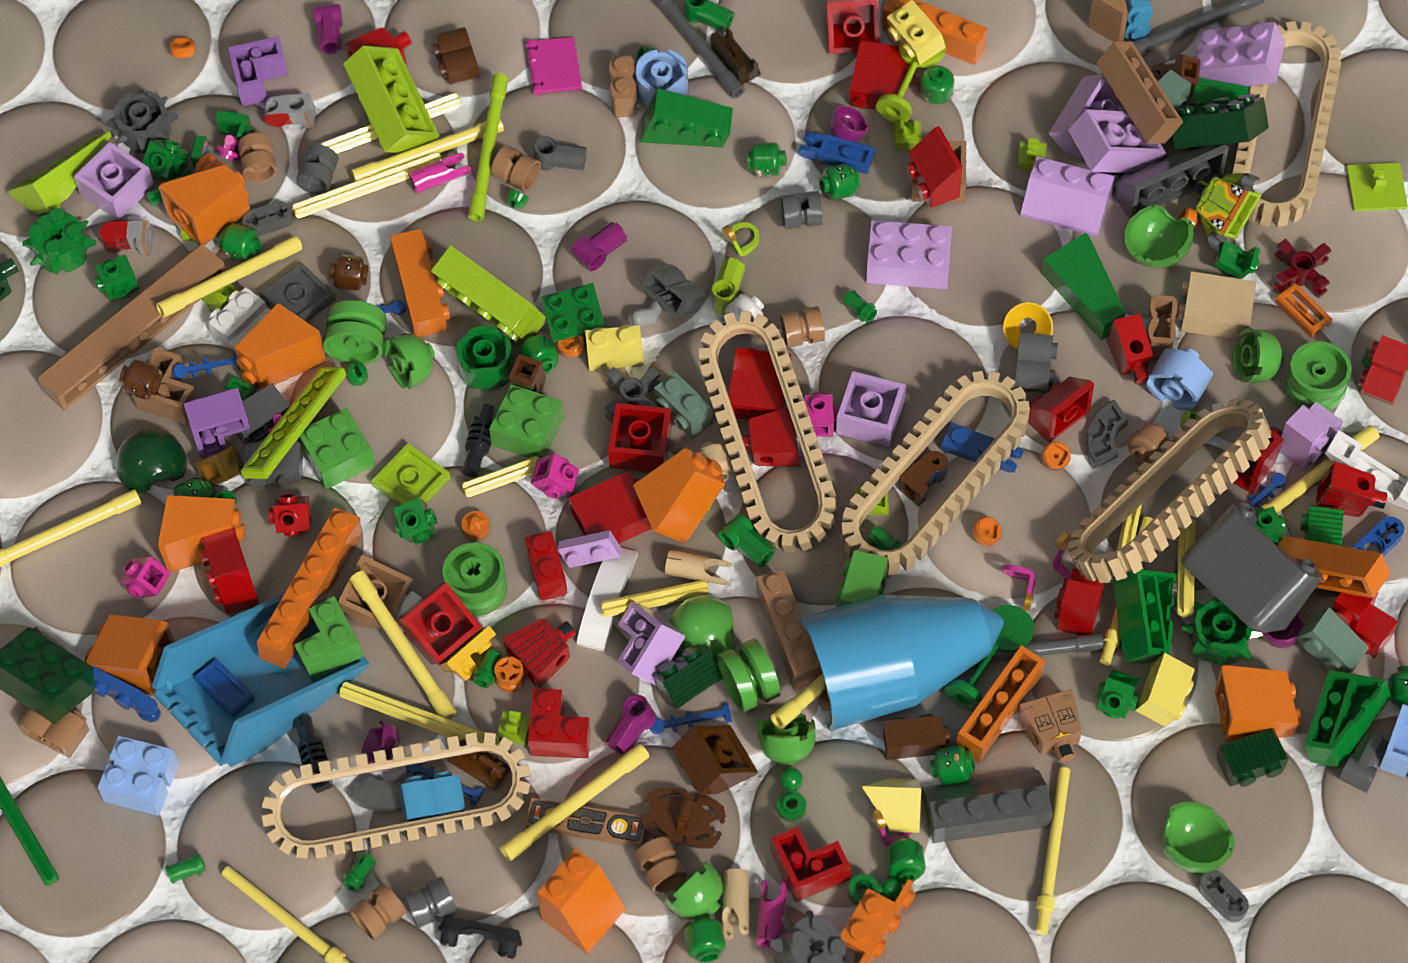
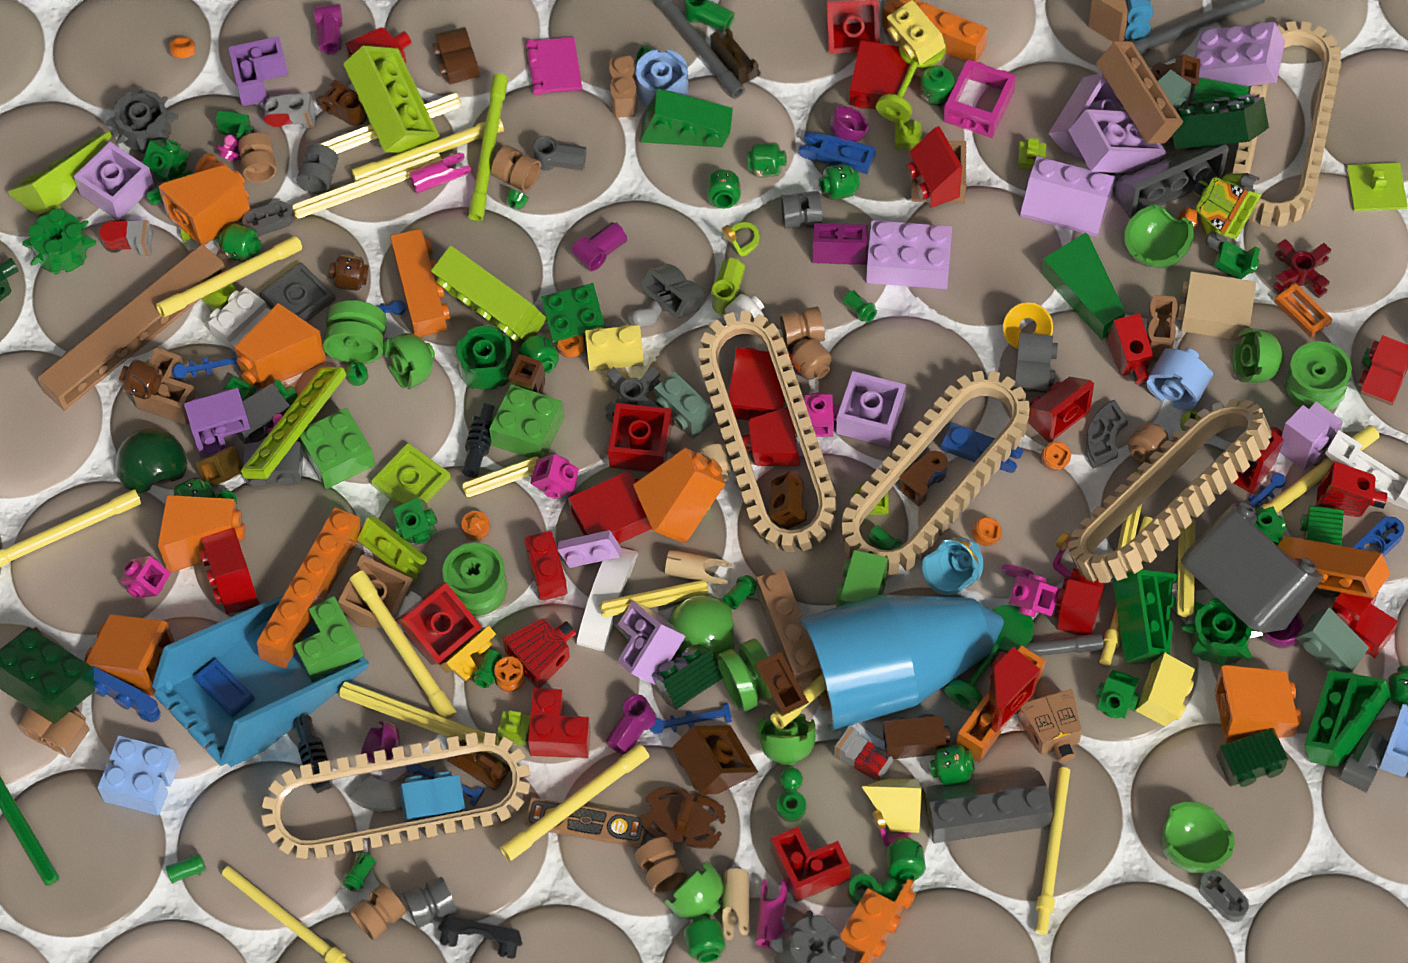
(116, 277): green brick -> none
(199, 149): green tile -> none
(288, 393): none -> green hand
(291, 514): red brick -> none
(342, 103): none -> reddish brown piece
(391, 548): none -> lime hinge
(579, 901): orange slope -> none
(723, 189): none -> green head
(741, 535): green piece -> none
(744, 587): none -> green pin
(780, 683): none -> reddish brown slope
(787, 500): none -> reddish brown leg
(811, 359): none -> medium nougat head
(840, 243): none -> magenta hinge
(862, 755): none -> leg
(945, 569): none -> medium azure helmet
(981, 121): none -> dark pink window
(1011, 686): none -> red slope
(1034, 595): none -> dark pink brick

